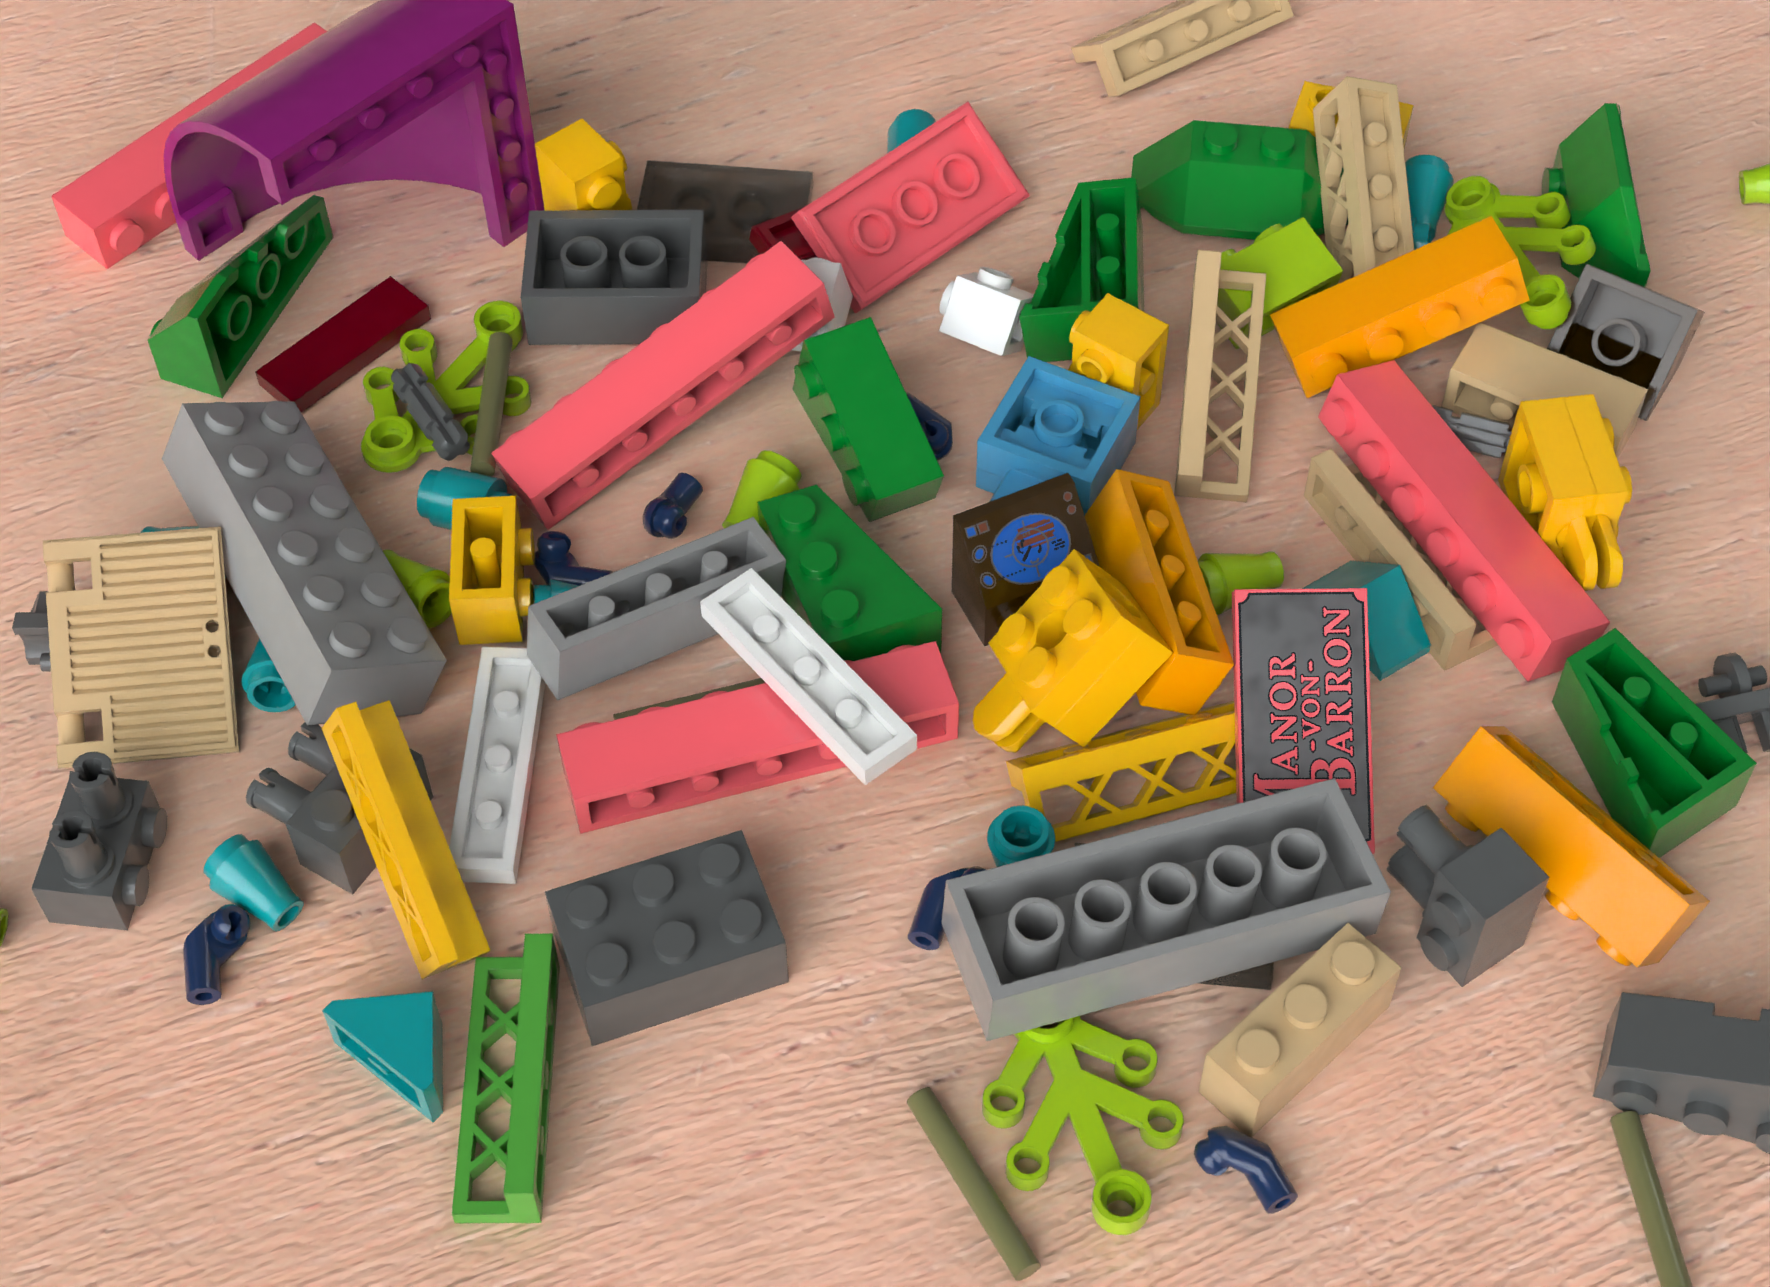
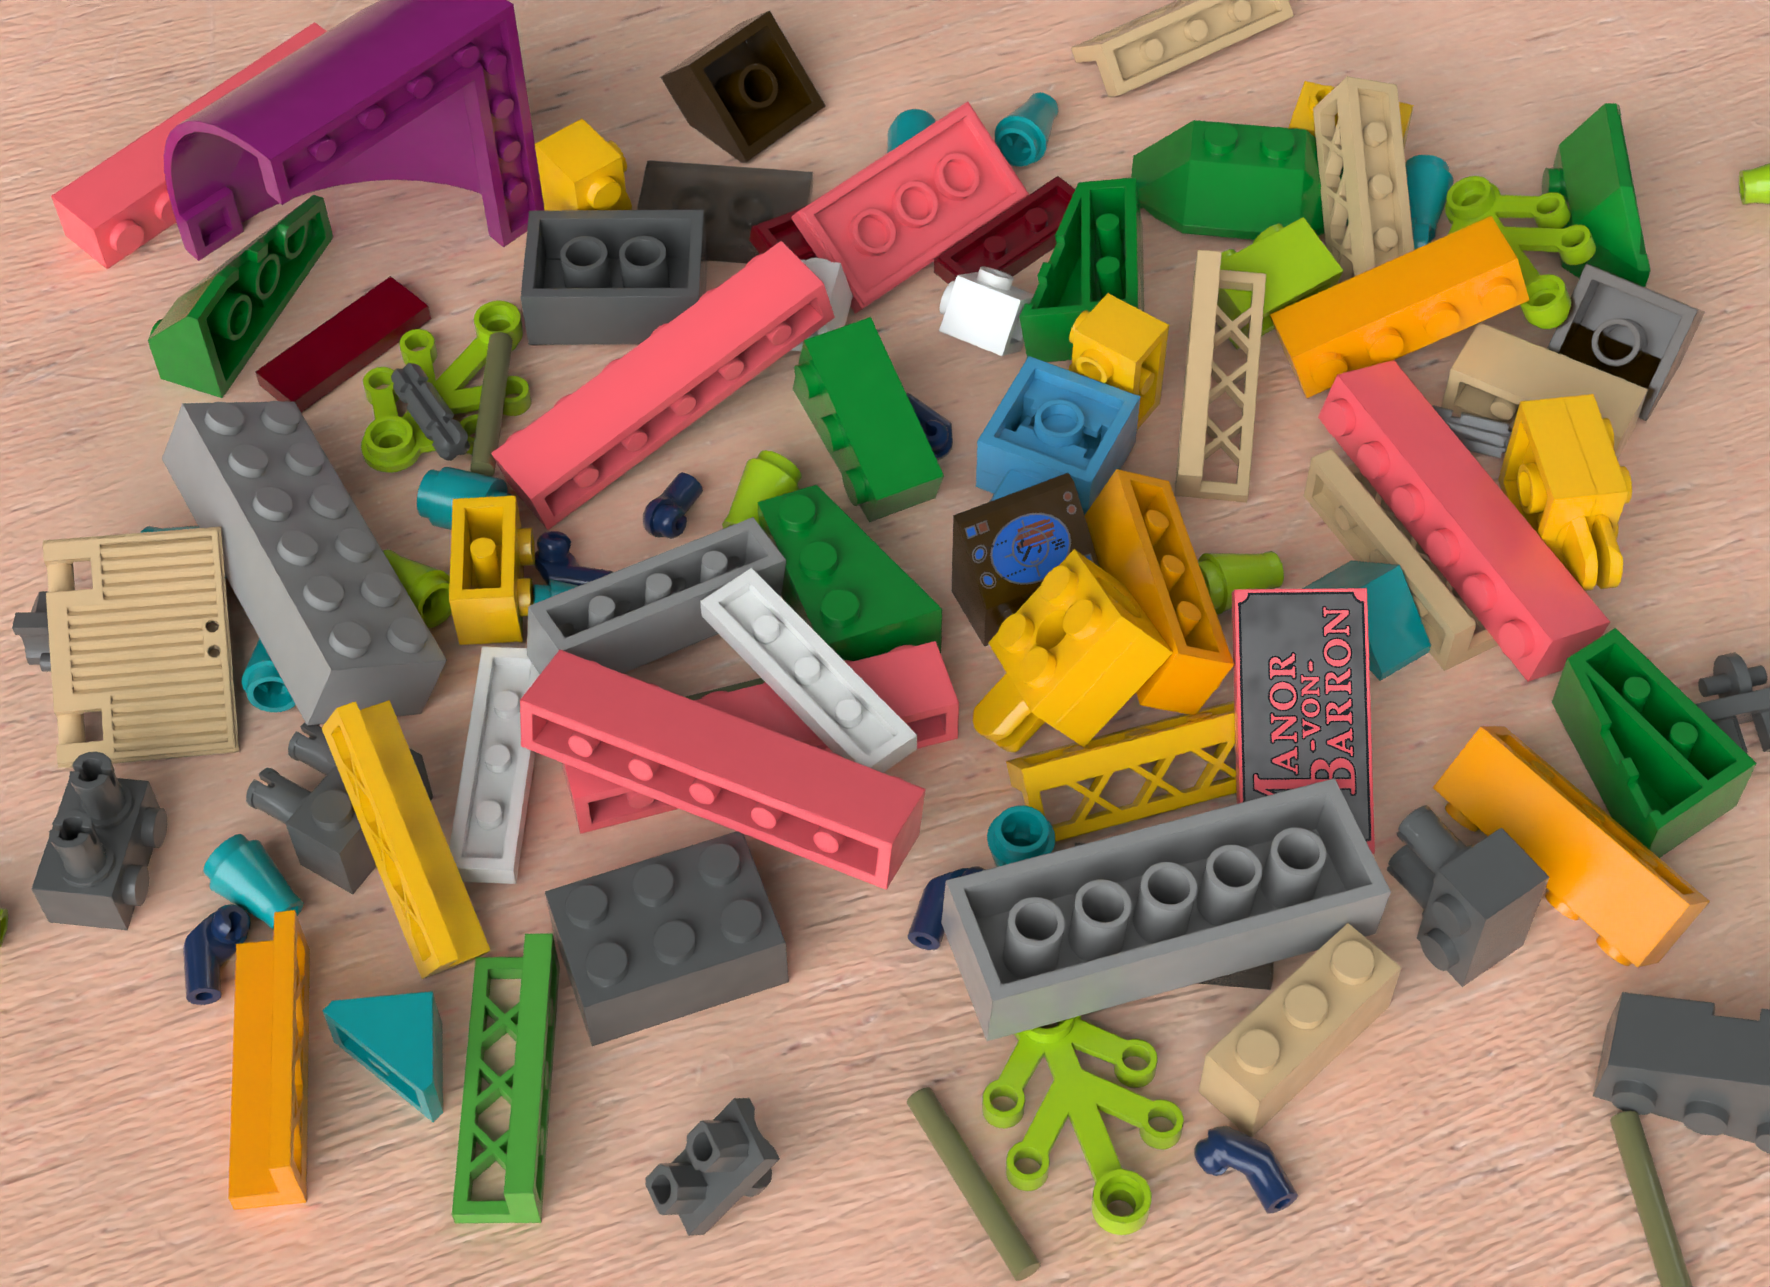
(270, 1069): none -> light orange fence
(716, 1168): none -> dark grey hips
(722, 768): none -> coral brick
(744, 88): none -> dark brown slope
(1013, 237): none -> dark red tile
(1026, 131): none -> teal cone

